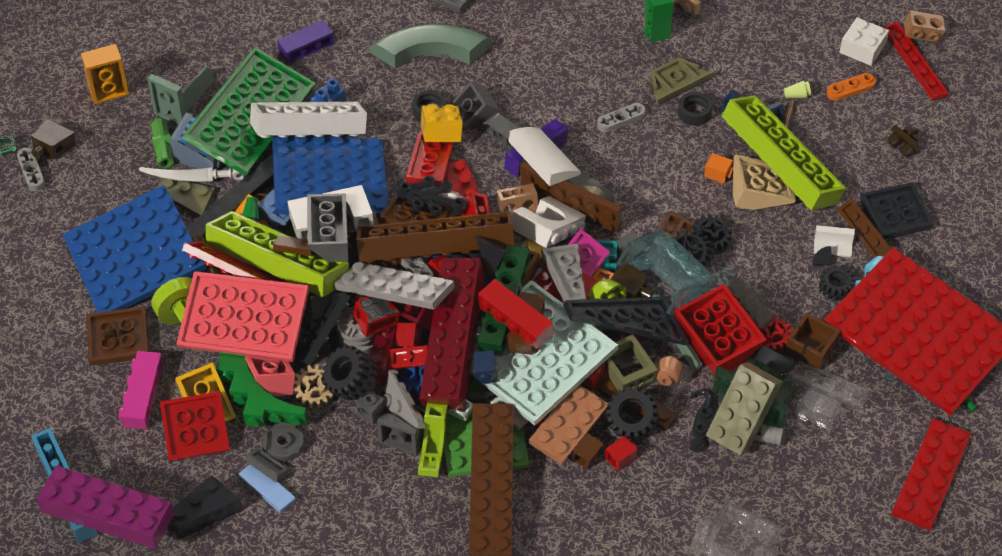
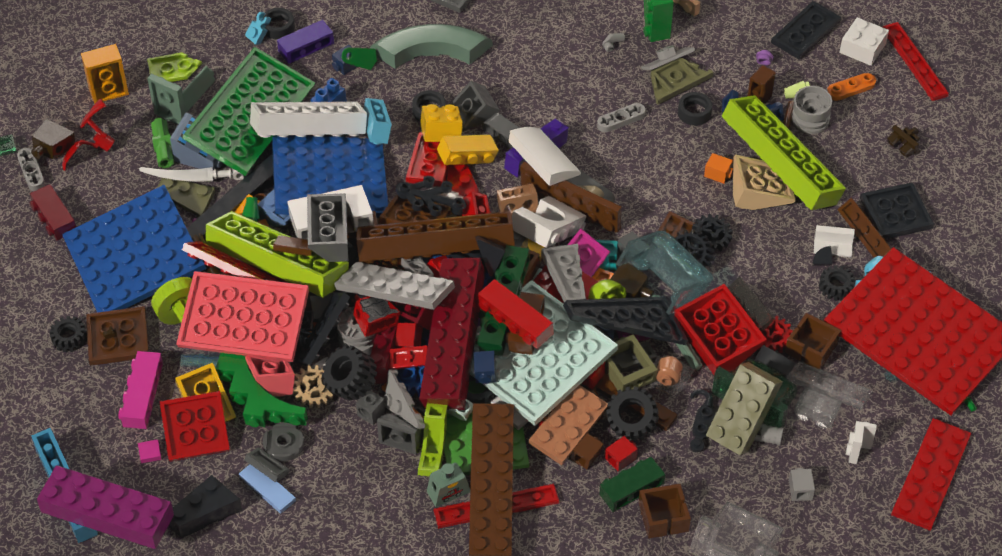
(51, 212): none -> dark red brick
(66, 325): none -> black tyre
(101, 138): none -> red plant
(149, 451): none -> dark pink tile
(173, 66): none -> lime tile
(197, 361): none -> clear light blue pin
(257, 28): none -> medium azure plate
(279, 32): none -> black tyre
(338, 63): none -> dark blue brick
(360, 57): none -> green piece
(378, 121): none -> medium azure brick
(447, 484): none -> sand green torso
(467, 149): none -> yellow brick
(521, 501): none -> red tile
(611, 39): none -> light grey arm
(627, 484): none -> dark green brick
(662, 510): none -> reddish brown piece
(667, 55): none -> light grey piece
(762, 84): none -> reddish brown brick
(764, 57): none -> medium lavender plate
(801, 484): none -> light grey brick
(806, 30): none -> black plate
(812, 109): none -> light grey wheel
(860, 438): none -> white bracket
(924, 26): medium nougat brick -> none

